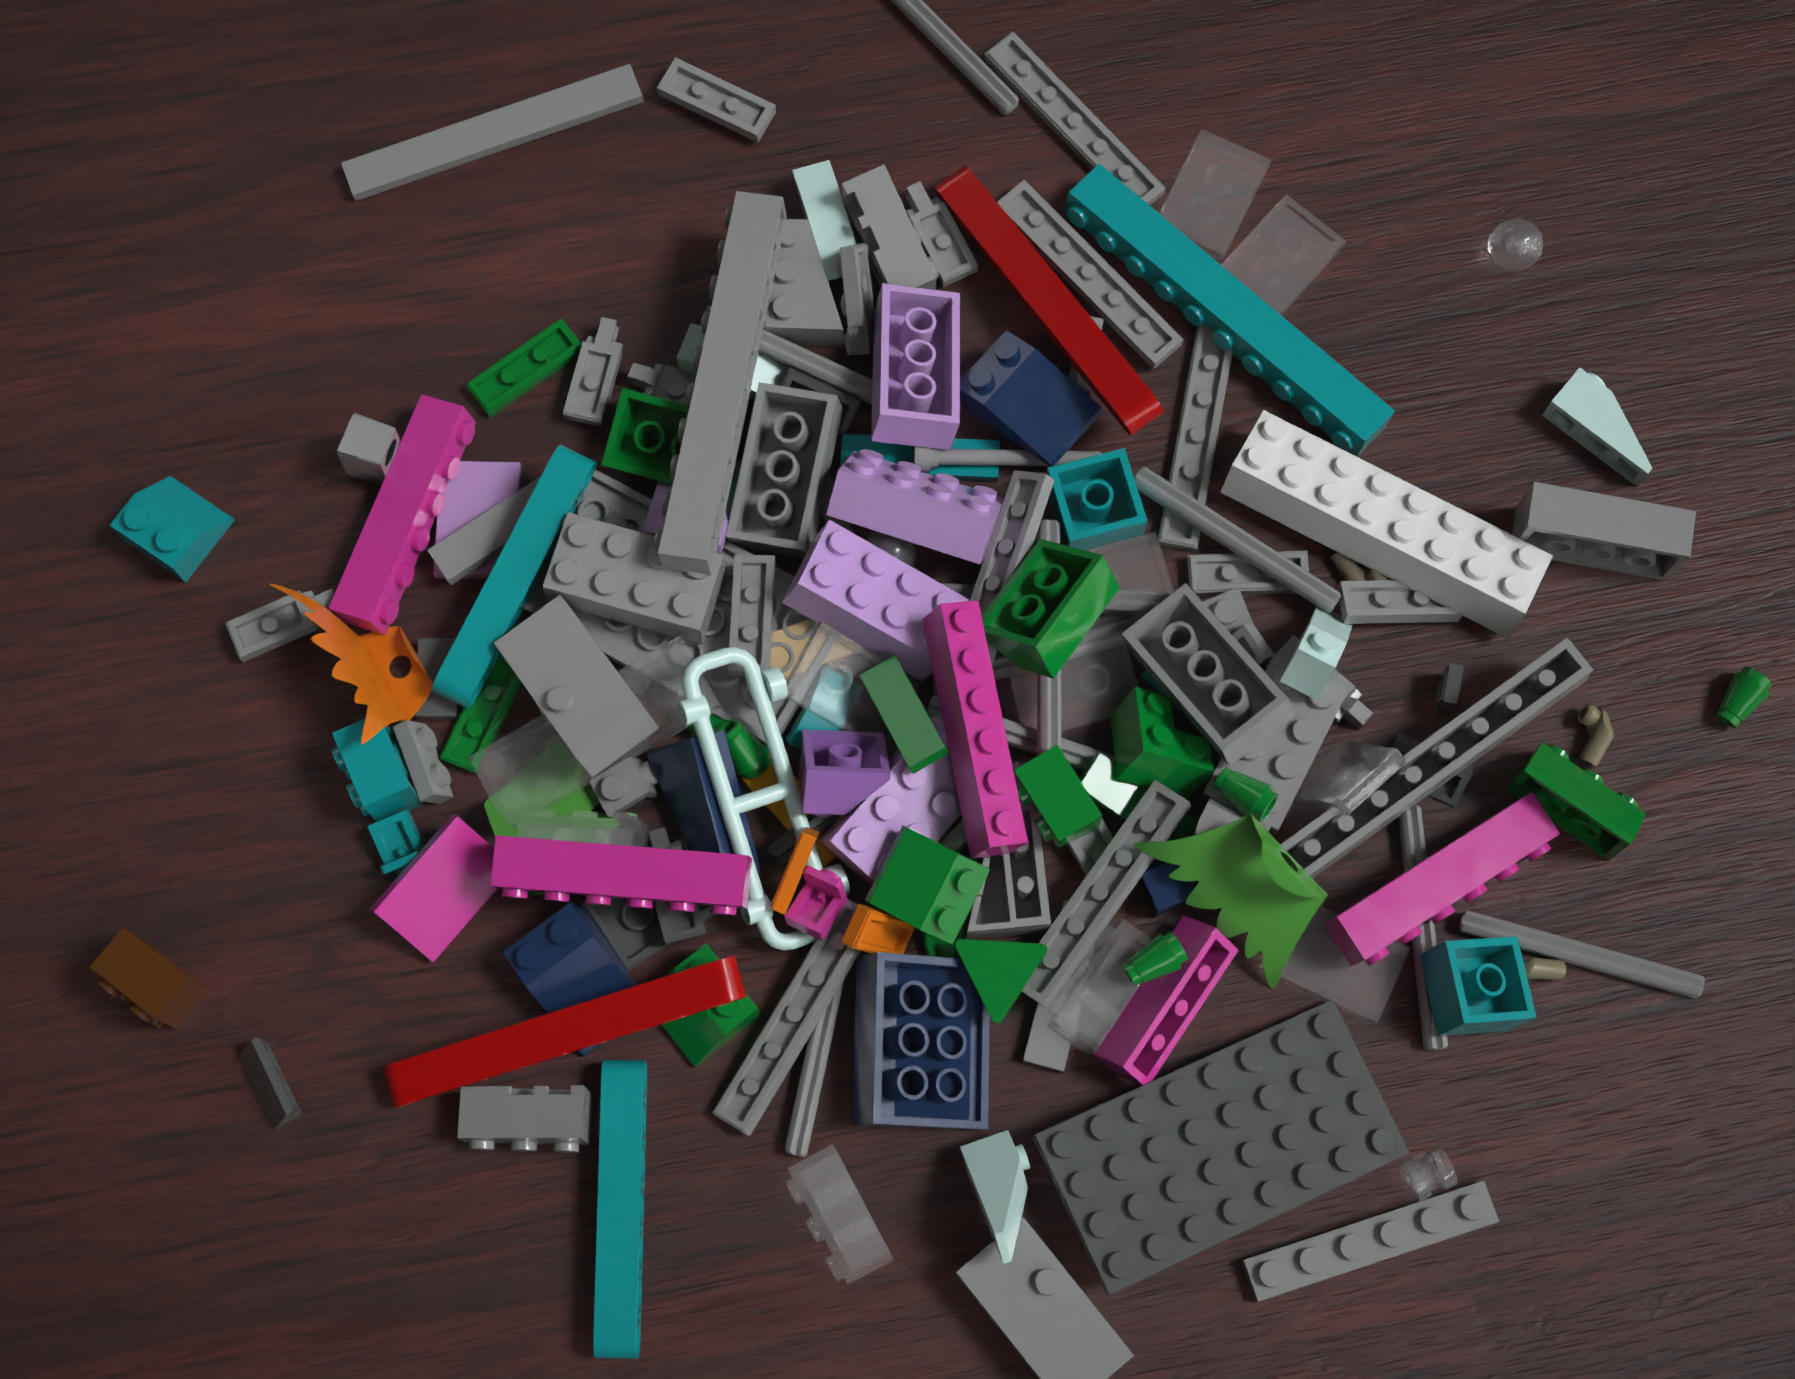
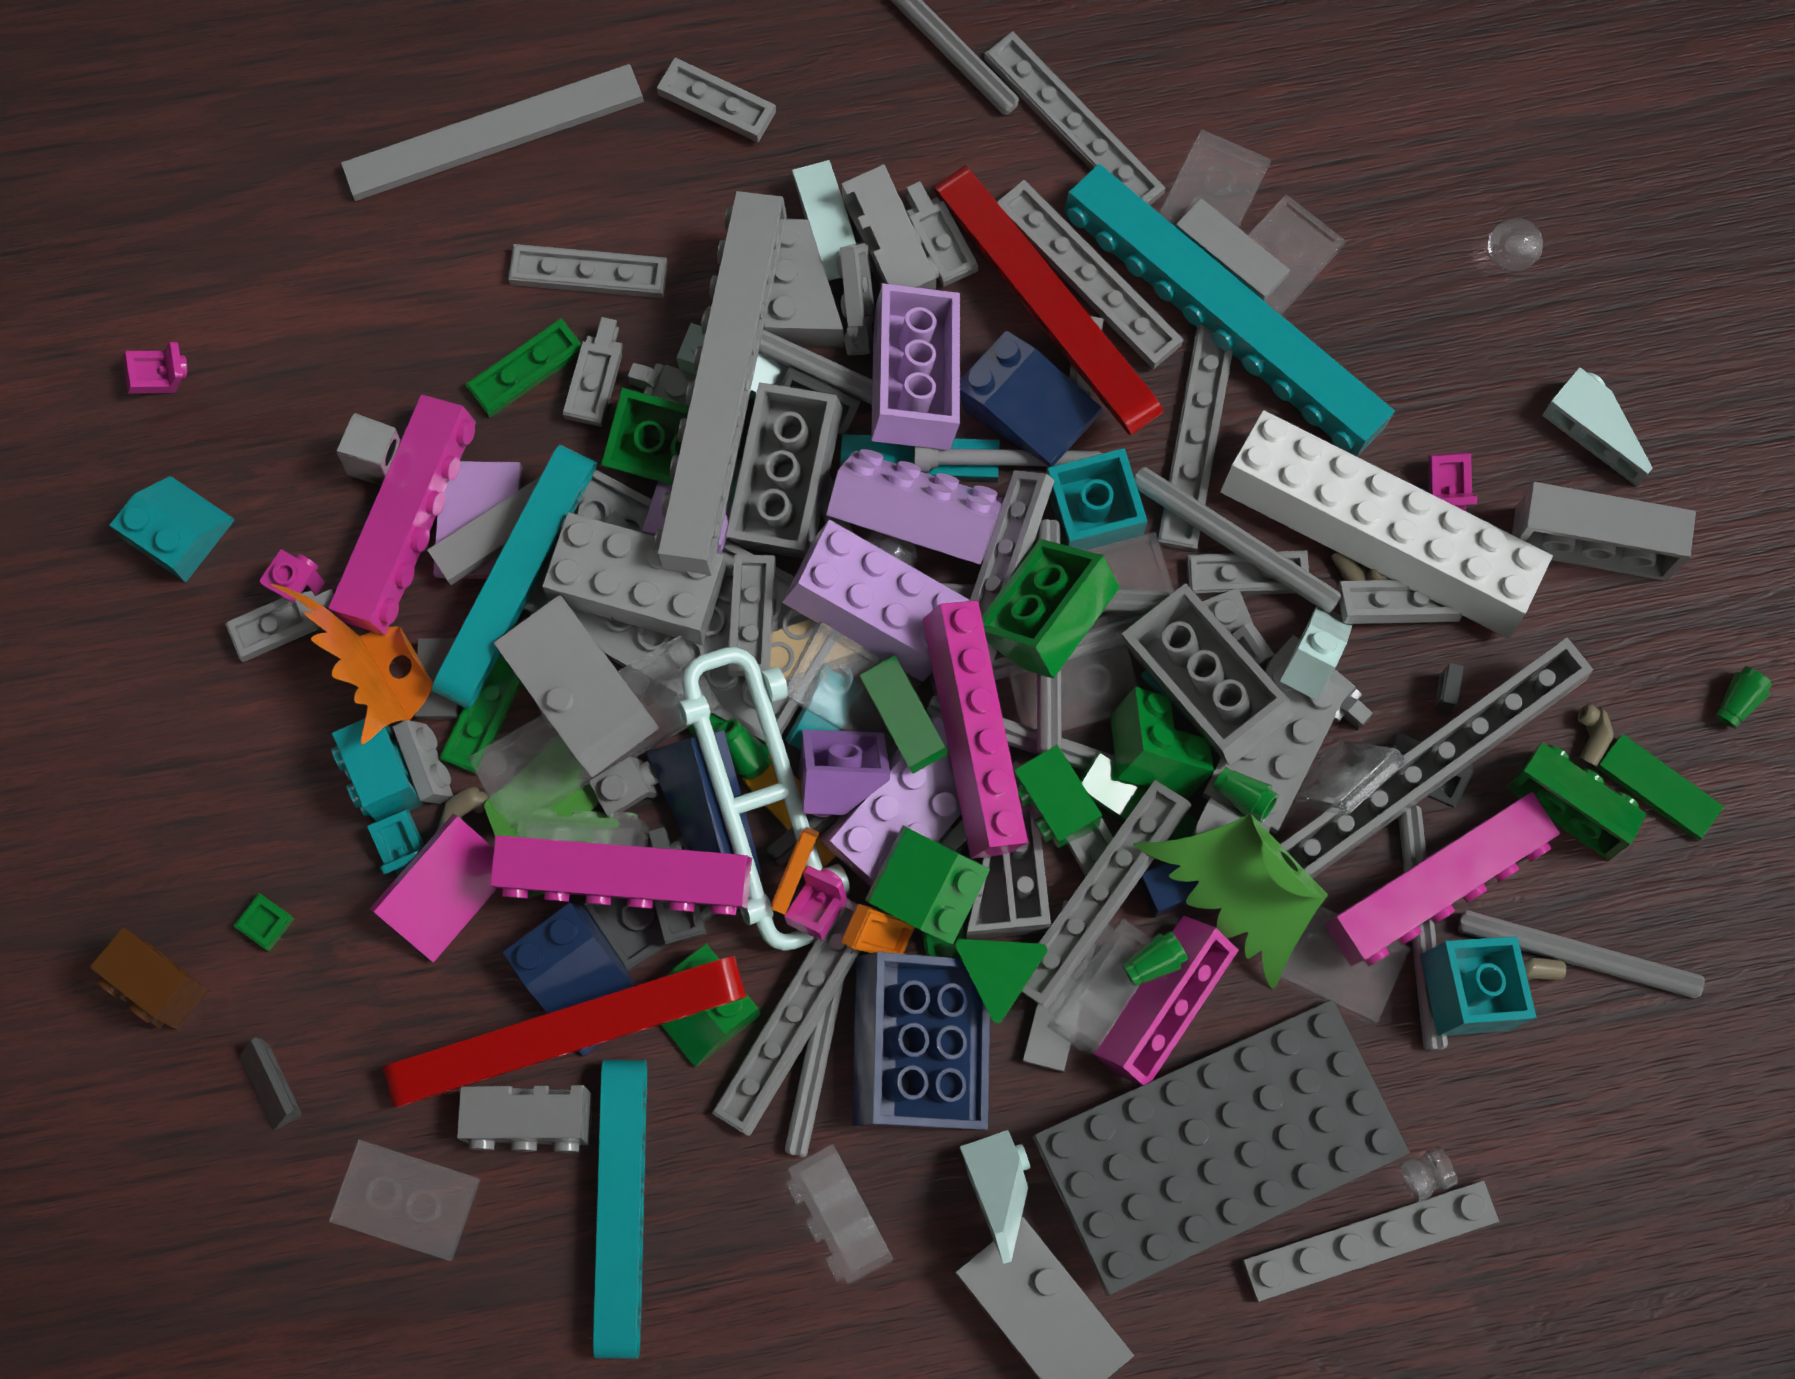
(154, 370): none -> dark pink bracket
(264, 922): none -> green tile
(293, 573): none -> dark pink bracket
(405, 1200): none -> clear tile
(462, 803): none -> dark tan arm
(588, 271): none -> light grey tile
(1233, 249): none -> light grey tile
(1451, 478): none -> dark pink bracket
(1660, 787): none -> green tile

